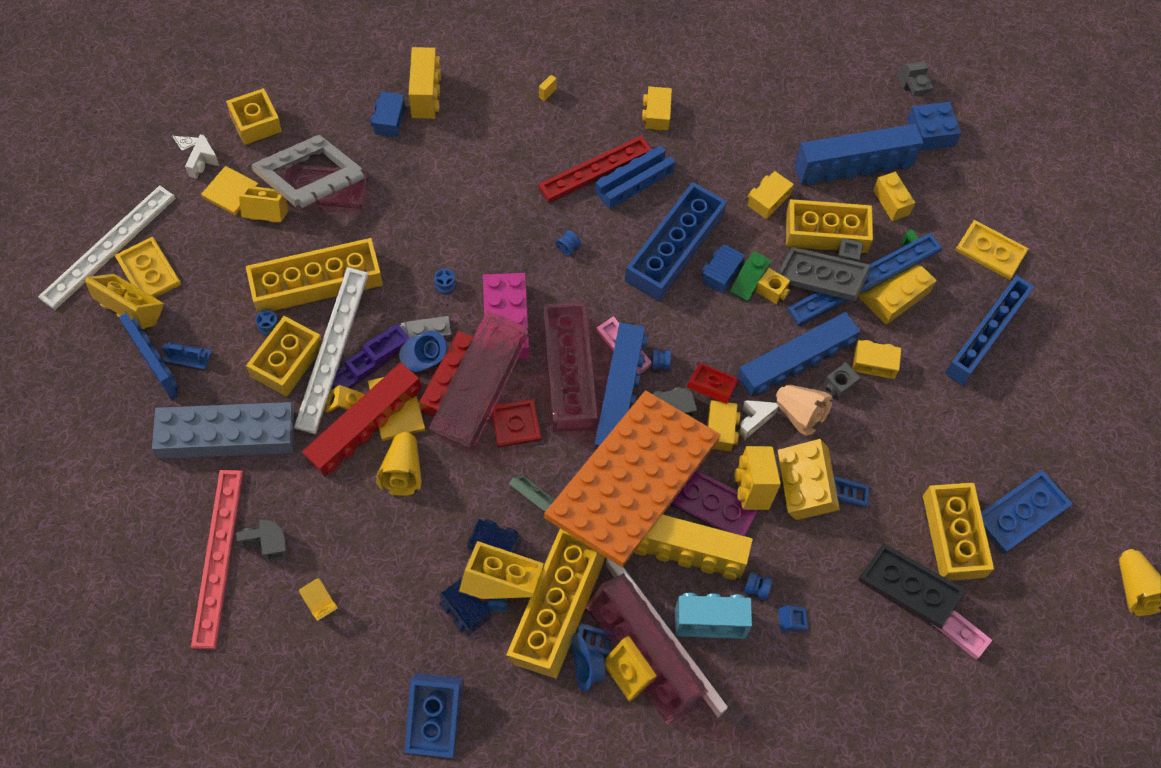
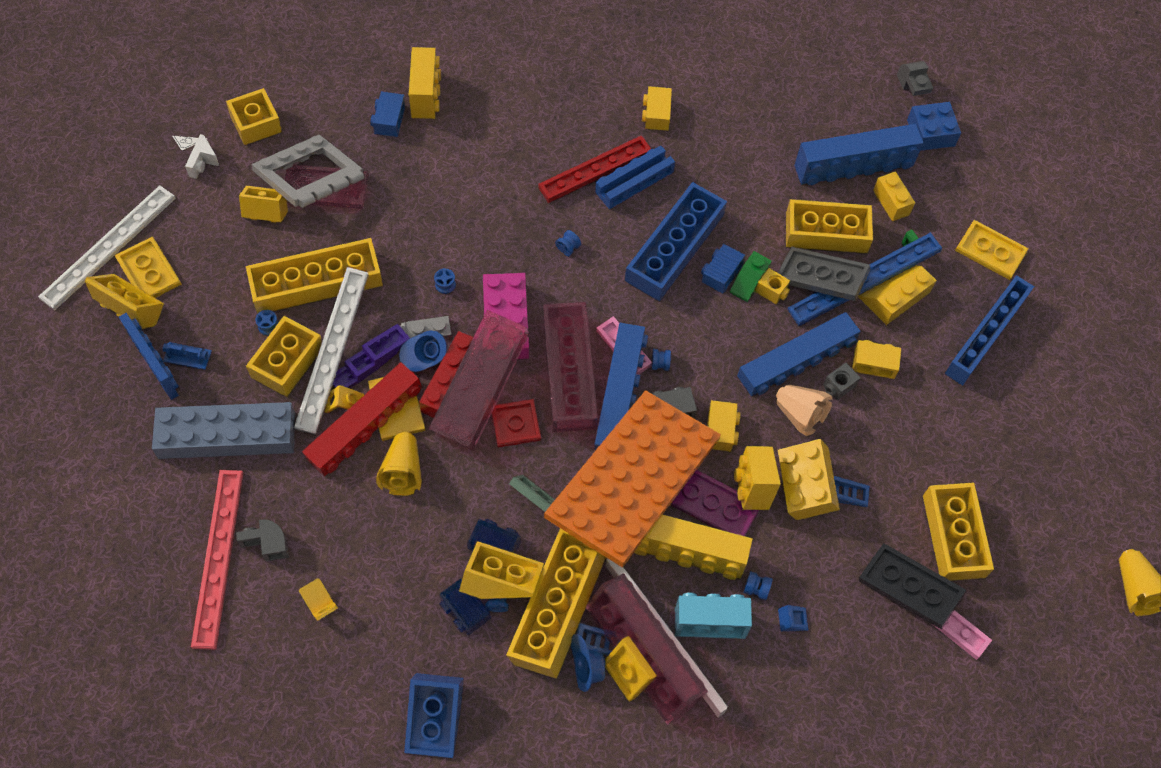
(226, 188): yellow tile -> none
(547, 87): yellow tile -> none
(713, 383): red tile -> none
(758, 414): white slope -> none
(770, 194): yellow brick -> none
(849, 250): dark grey brick -> none
(1023, 511): blue plate -> none

